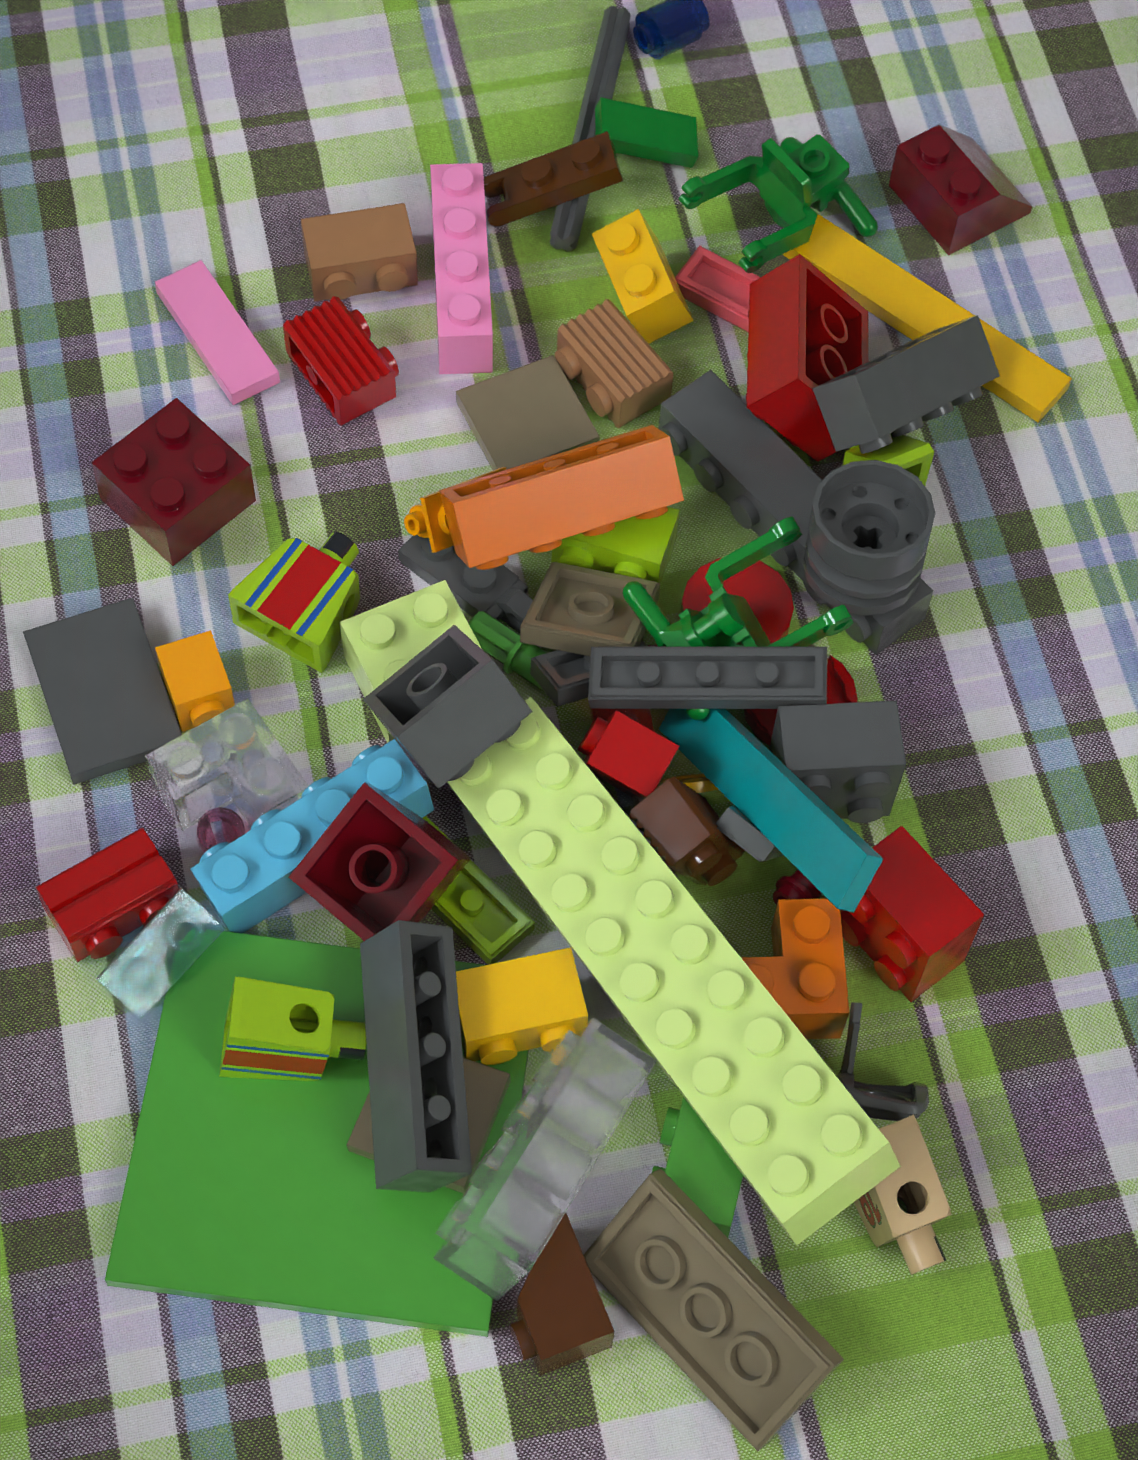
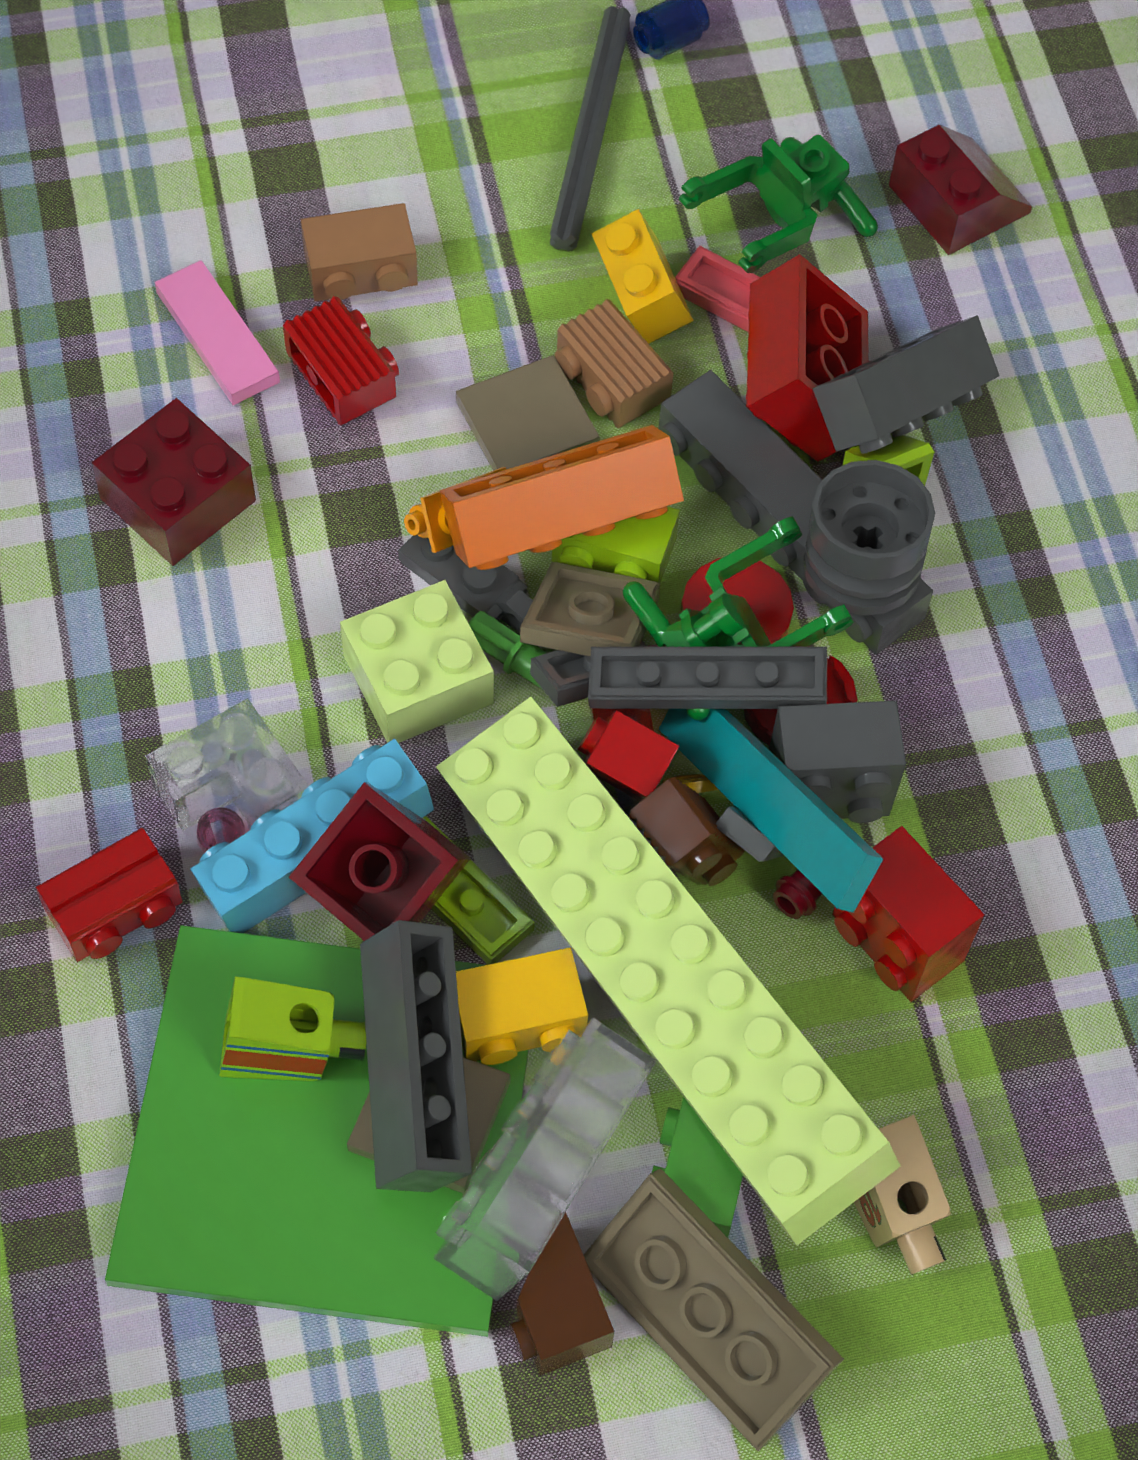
(102, 689): dark grey tile -> none
(160, 953): clear light blue hinge -> none
(195, 679): light orange brick -> none
(300, 598): torso -> none
(448, 706): dark grey brick -> none
(461, 269): bright pink brick -> none
(552, 179): reddish brown hinge -> none
(648, 132): green tile -> none
(807, 967): orange brick -> none
(879, 1101): dark grey piece -> none
(918, 309): yellow tile -> none

